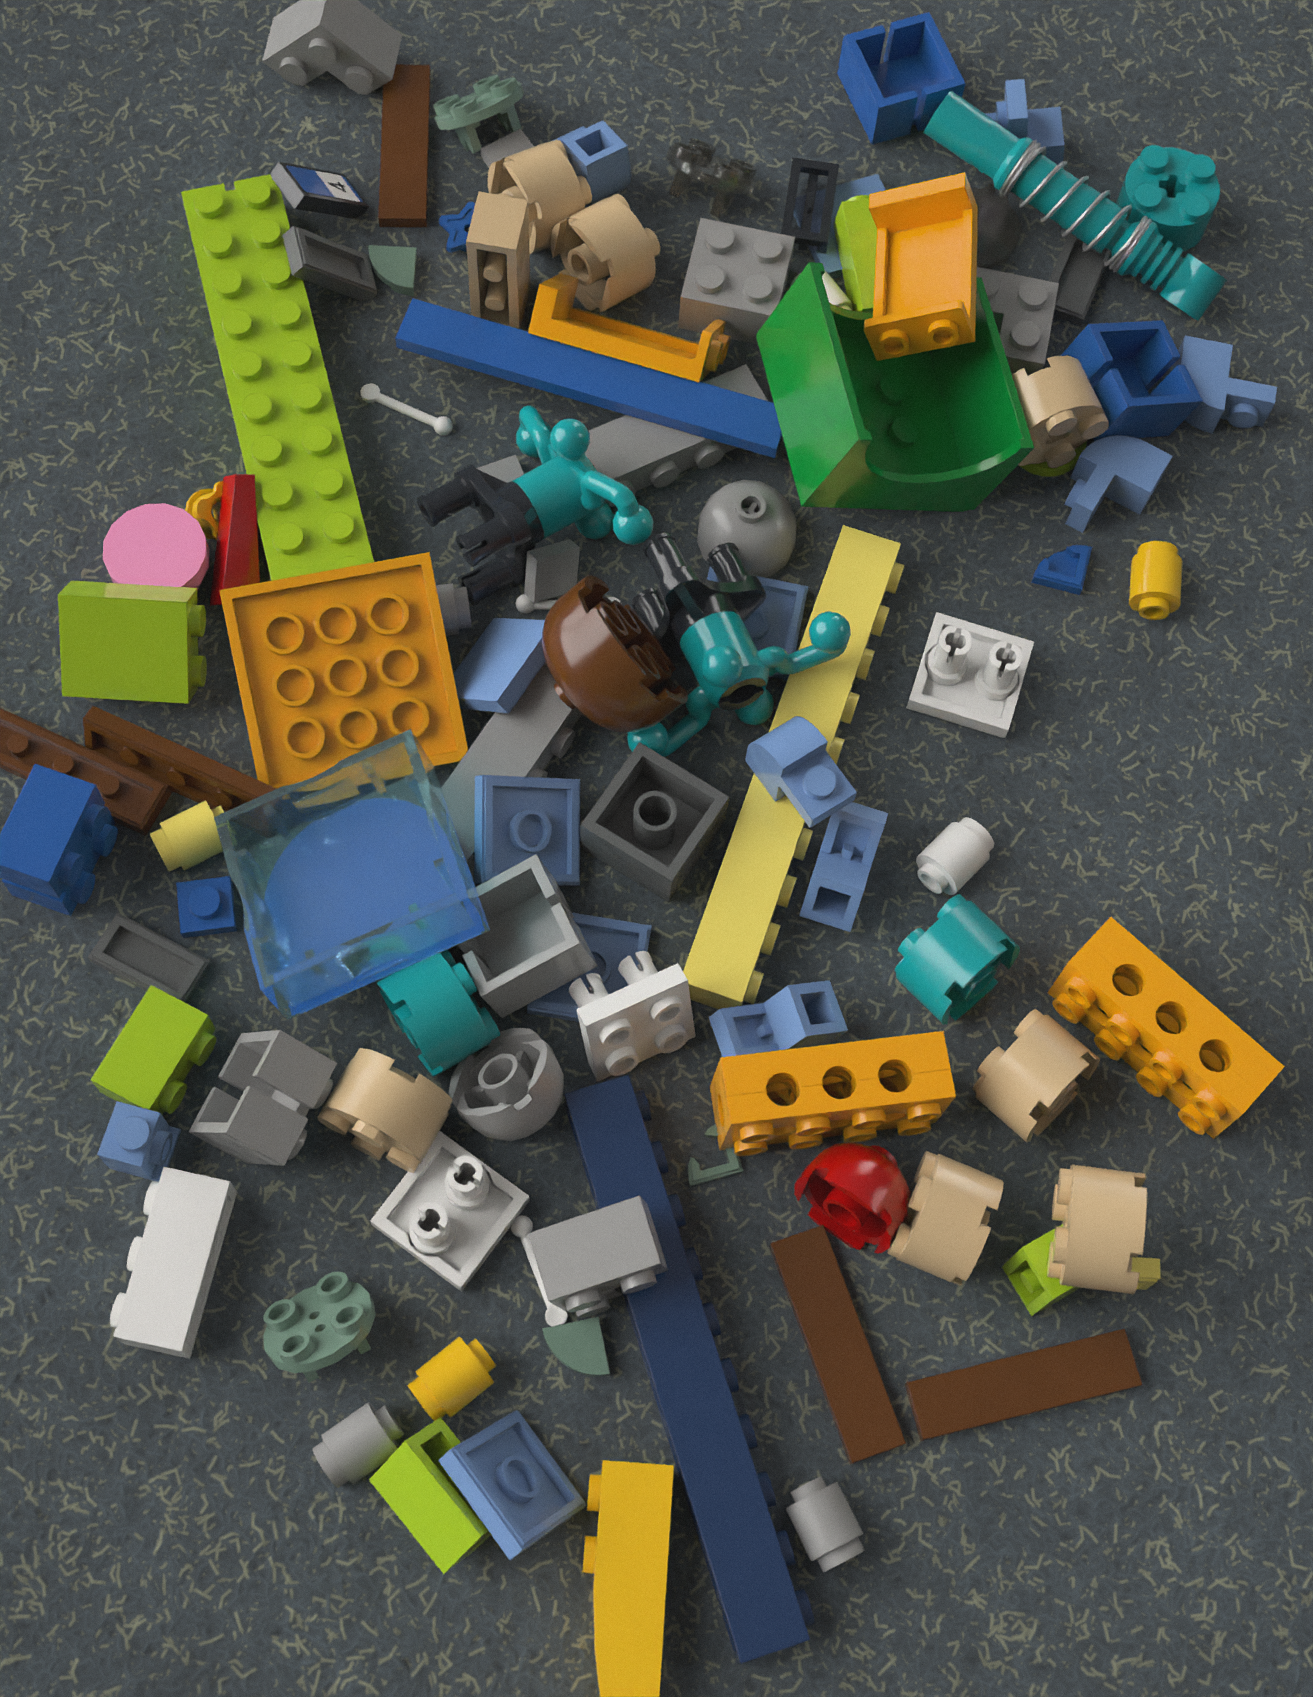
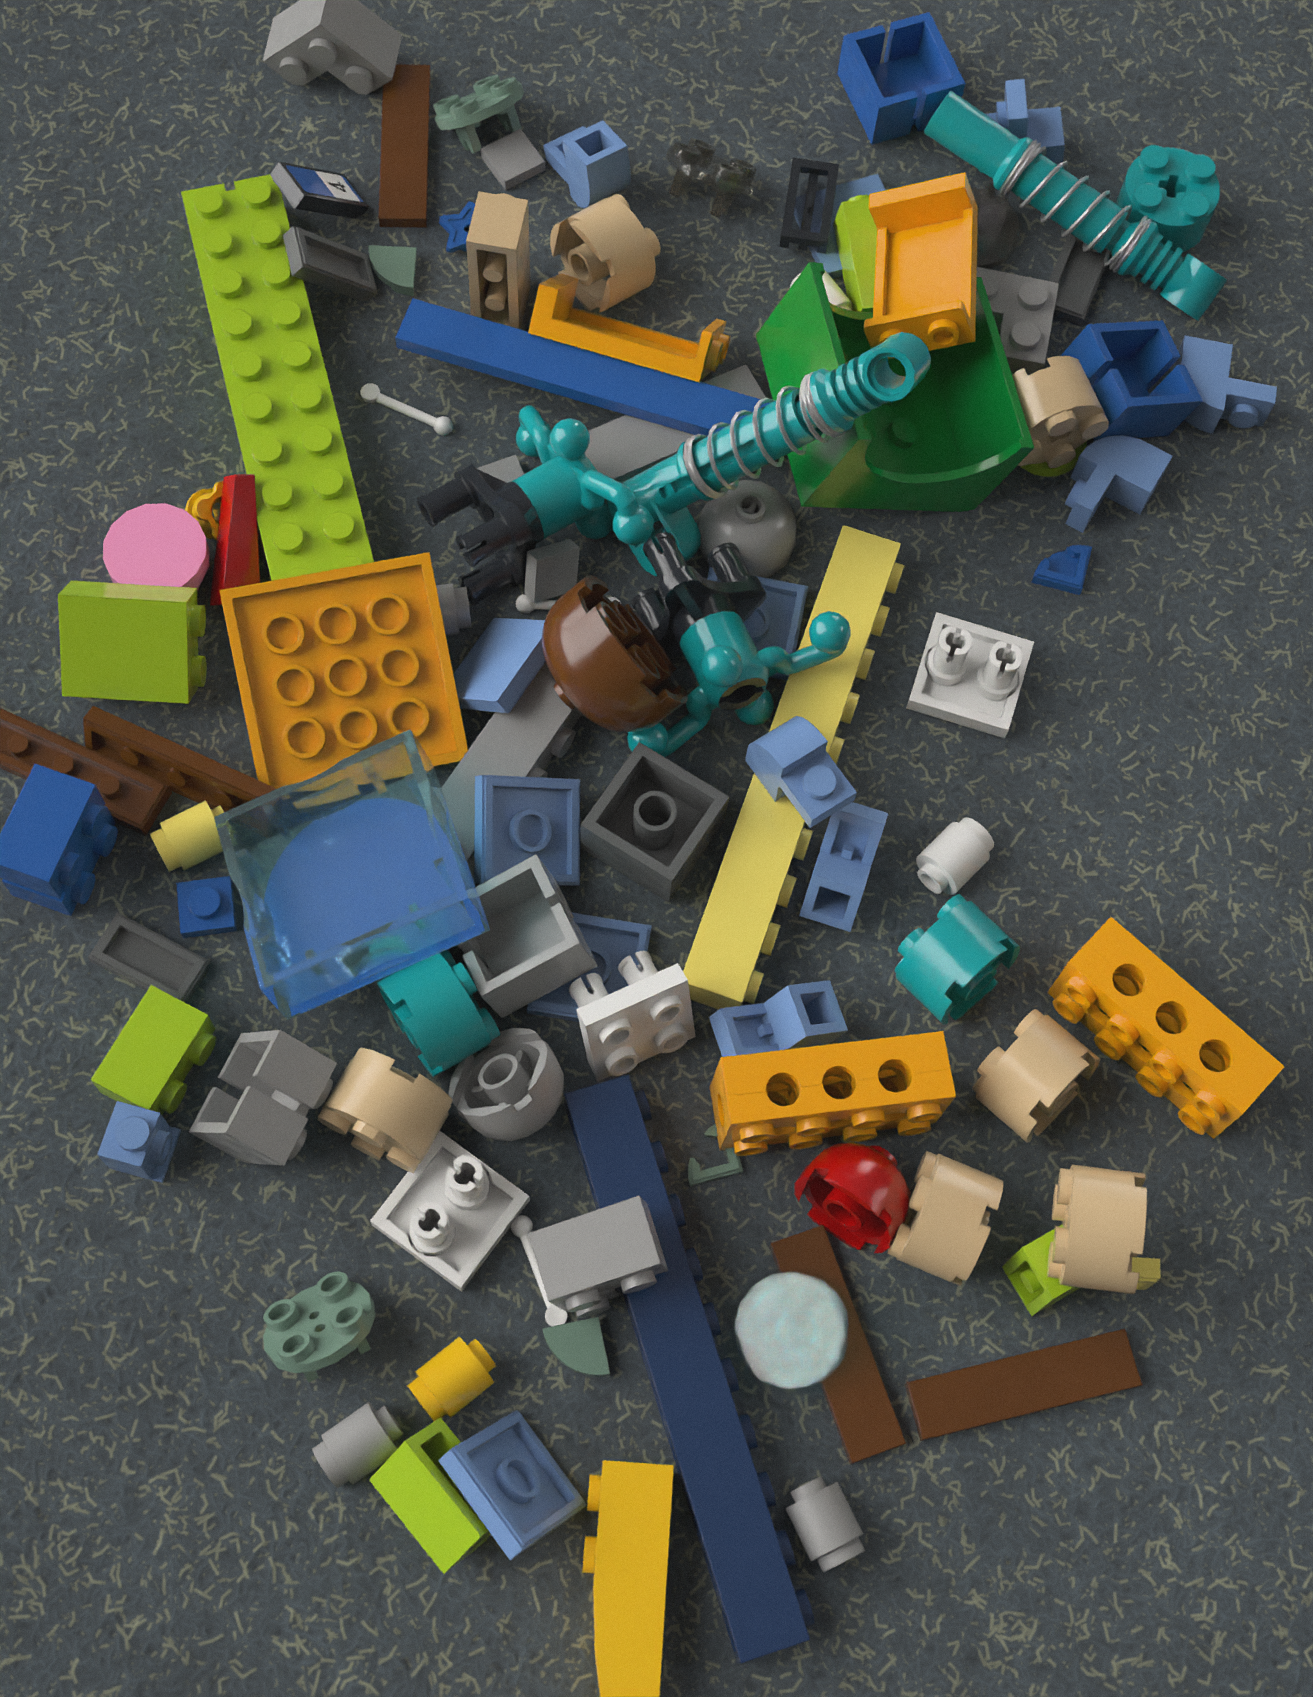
(173, 1262): white brick -> none
(548, 184): tan brick -> none
(734, 278): light grey brick -> none
(791, 1330): none -> clear light blue tile
(822, 404): none -> teal piece
(1155, 580): yellow brick -> none

